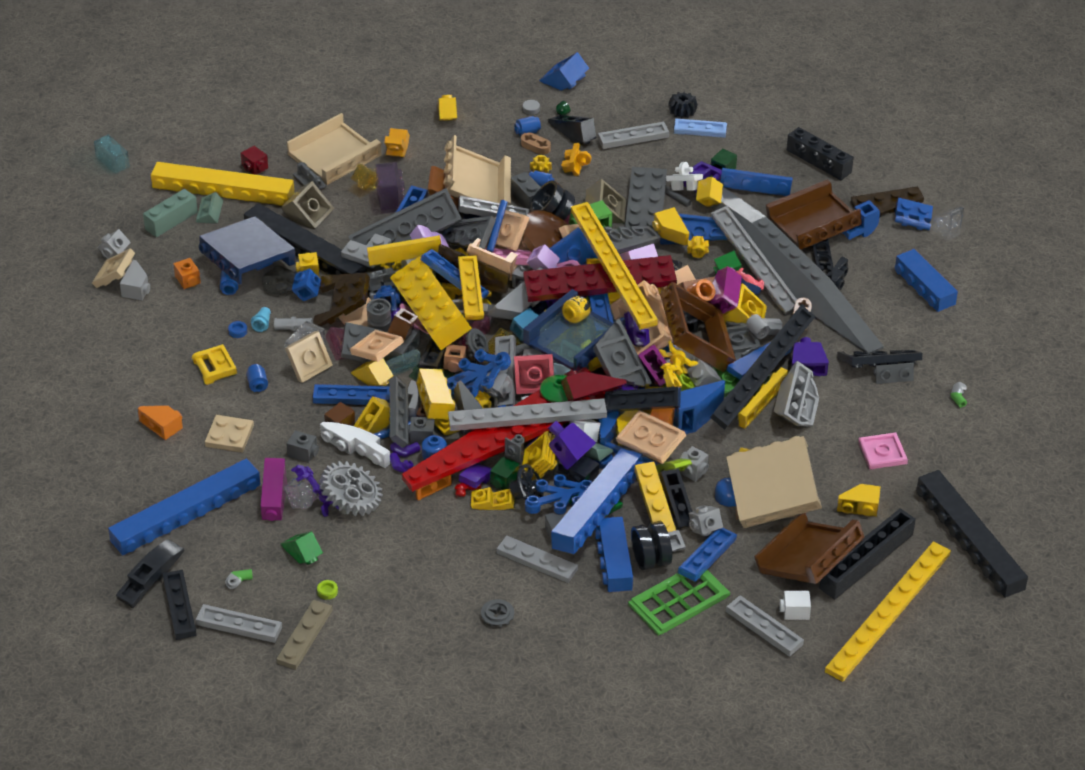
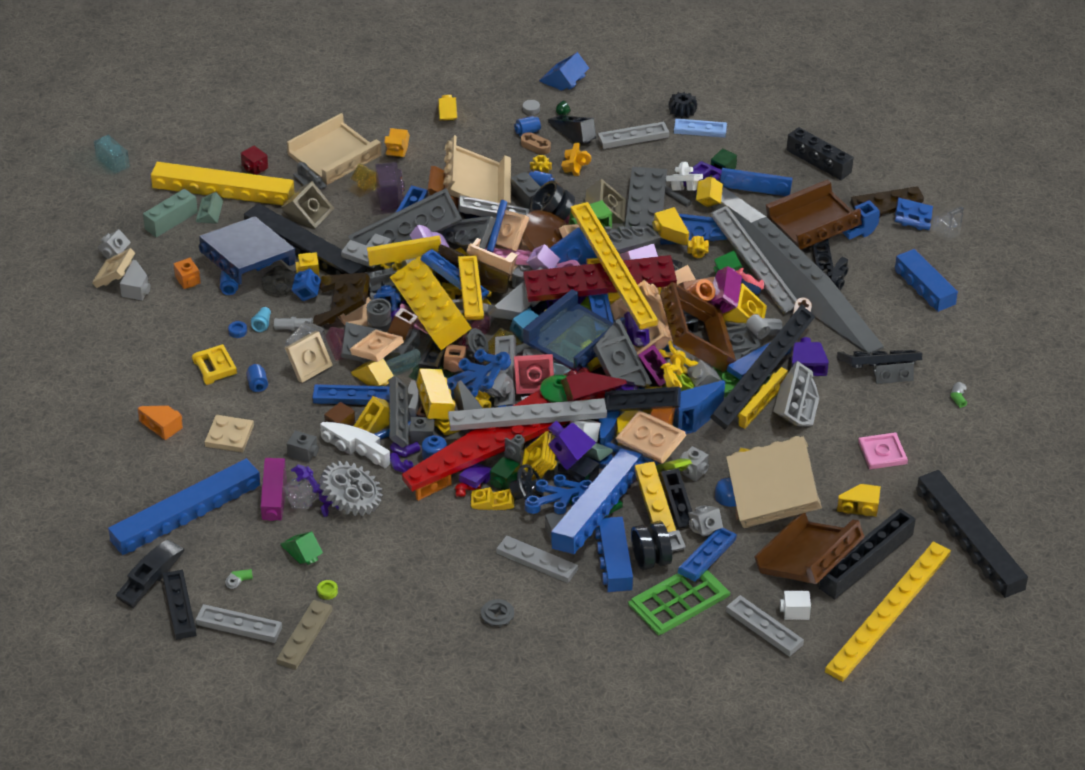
(576, 309): yellow head -> none

